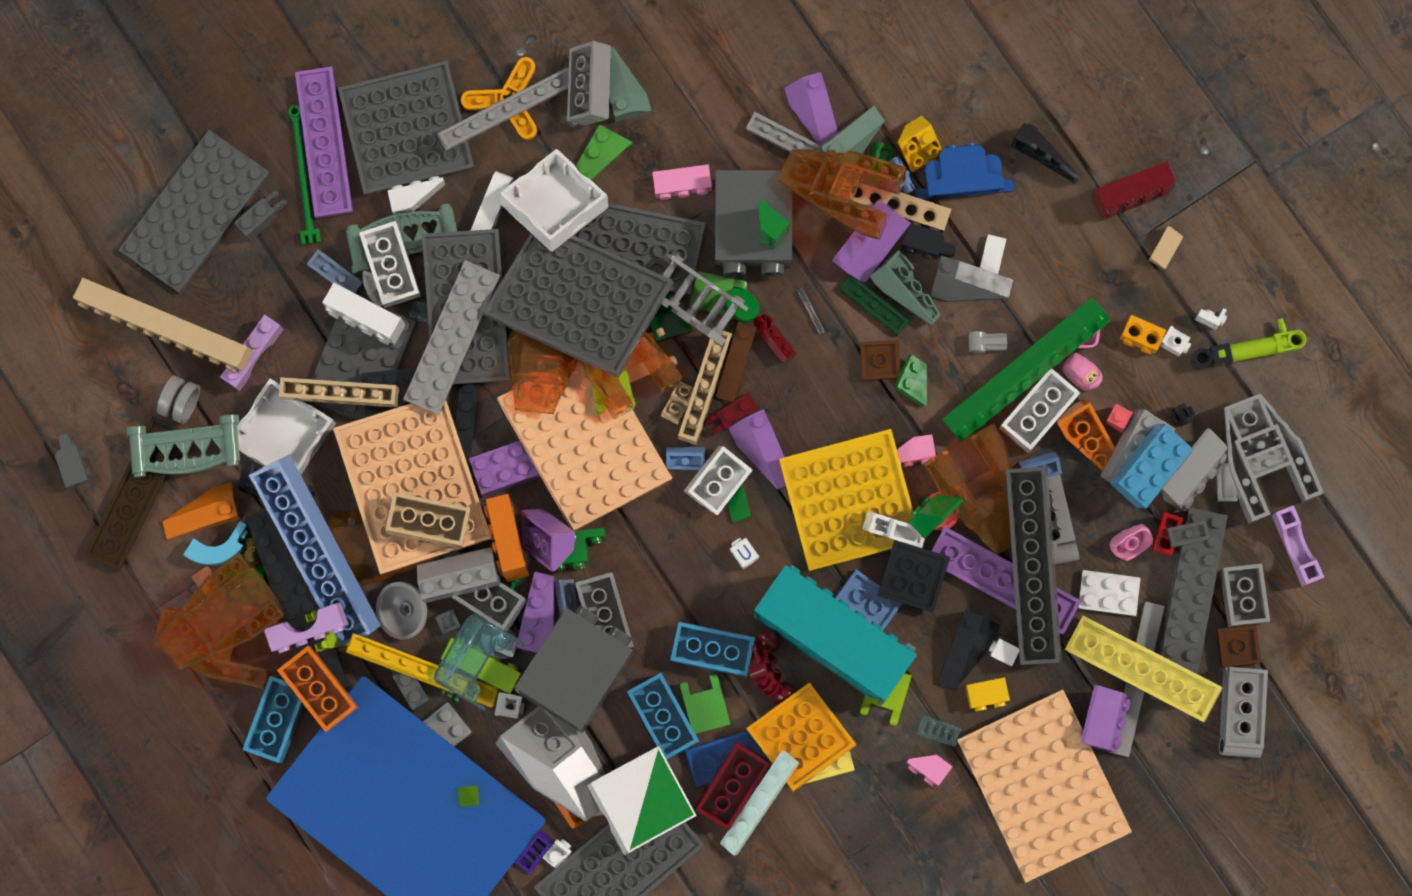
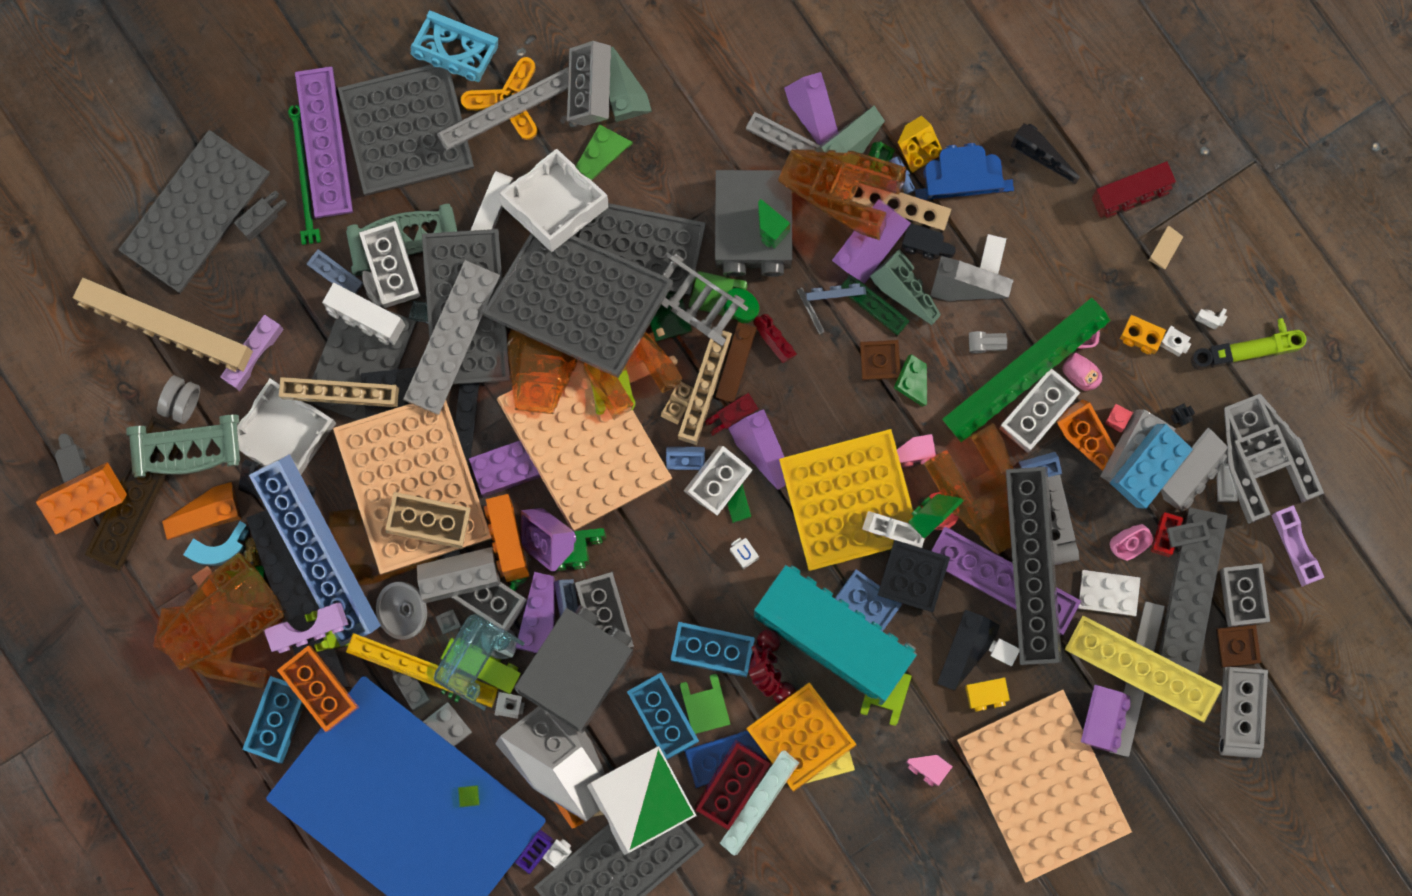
(81, 498): none -> orange brick
(414, 195): white slope -> none
(454, 63): none -> medium azure fence
(682, 182): bright pink brick -> none
(835, 292): none -> sand blue plate
(952, 742): clear light blue slope -> none

